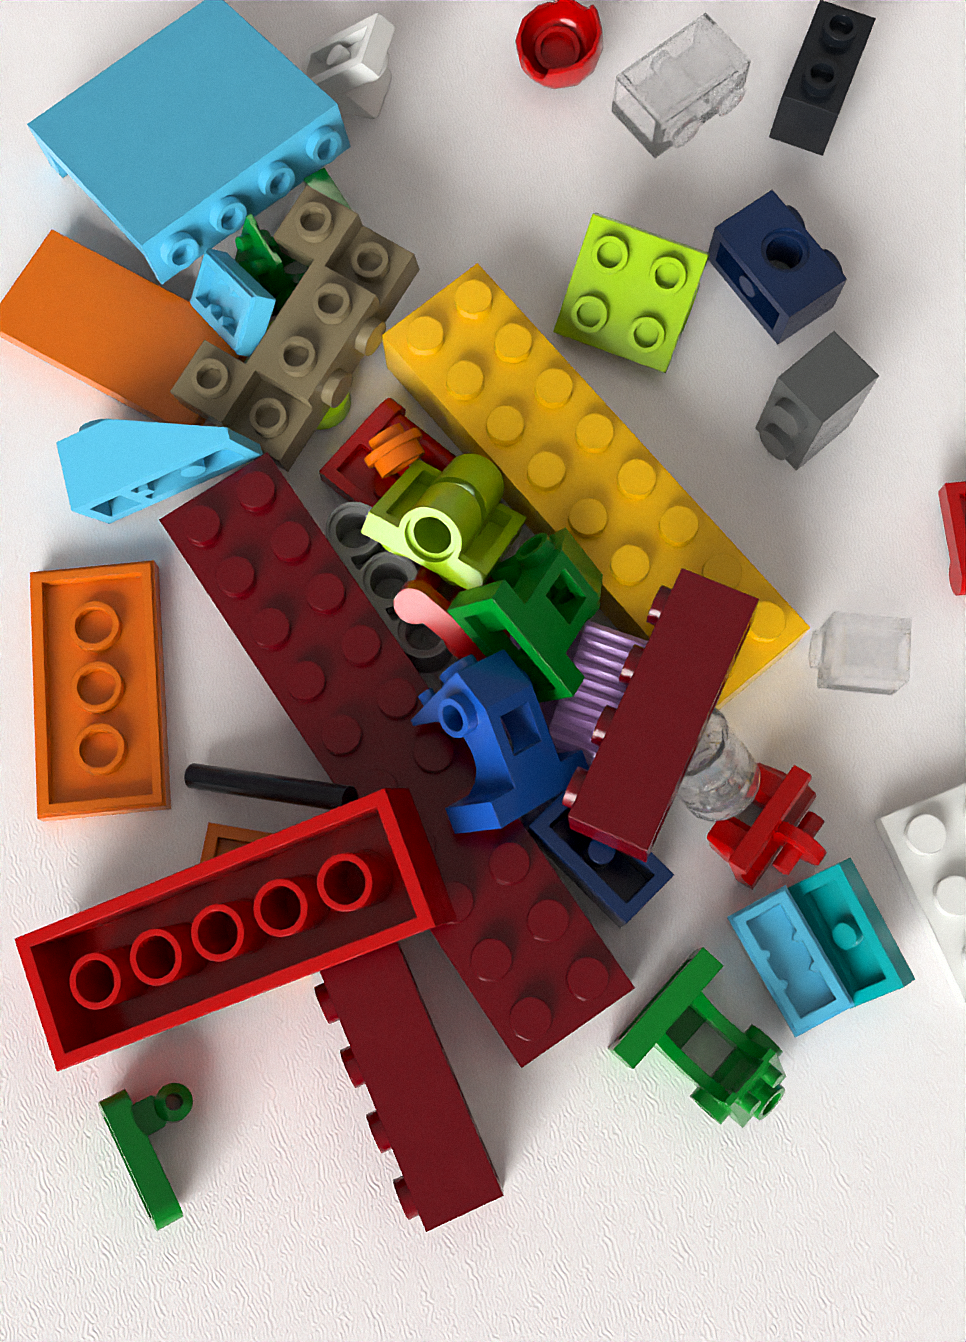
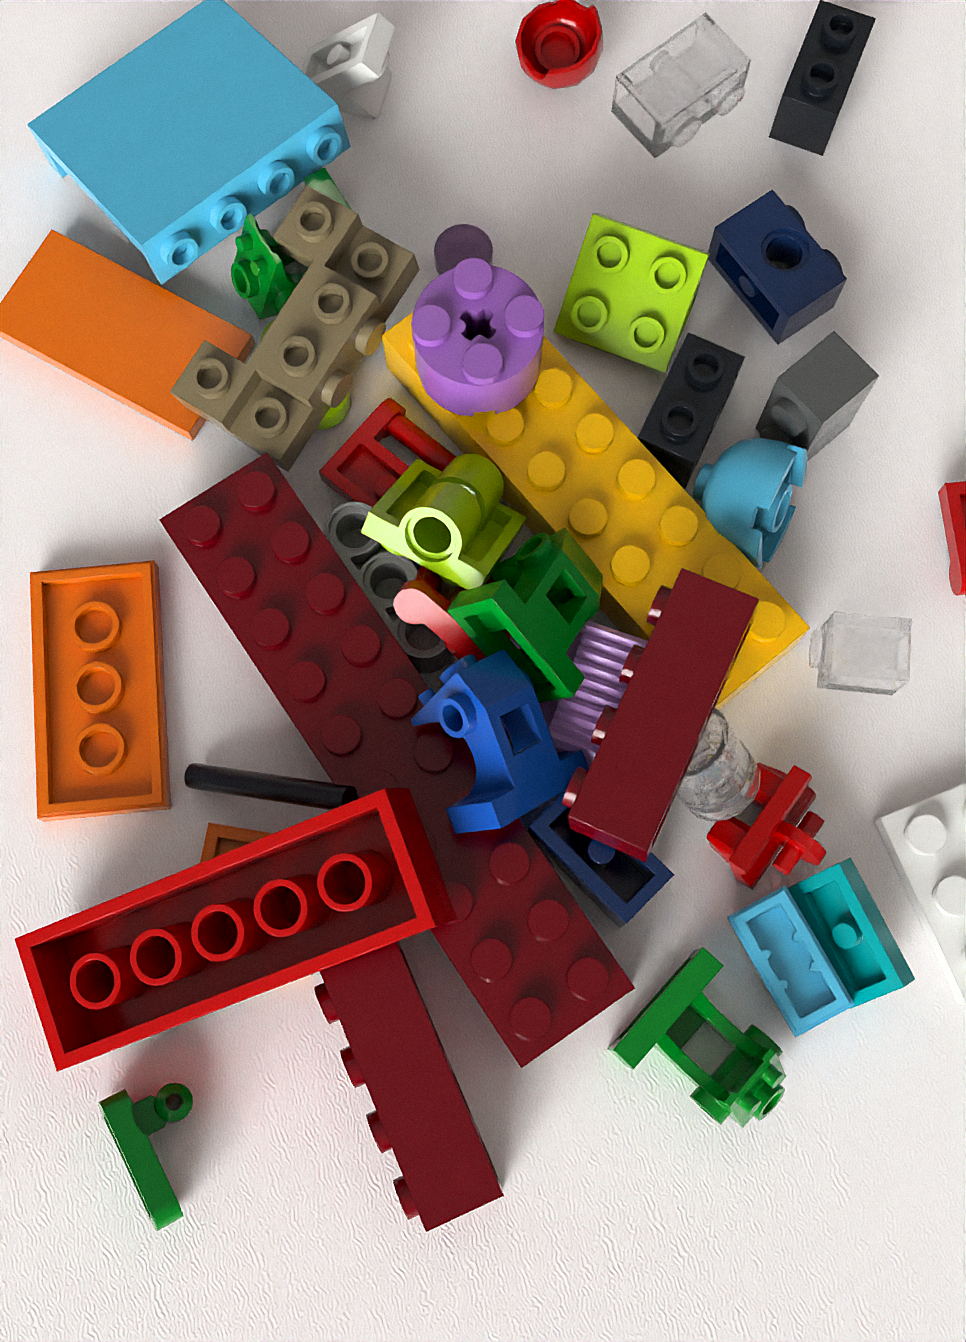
(130, 464): medium azure slope -> none
(232, 302): medium azure plate -> none
(394, 450): orange plate -> none
(461, 243): none -> clear purple tile
(478, 338): none -> medium lavender brick
(690, 405): none -> black brick
(751, 494): none -> medium azure cylinder

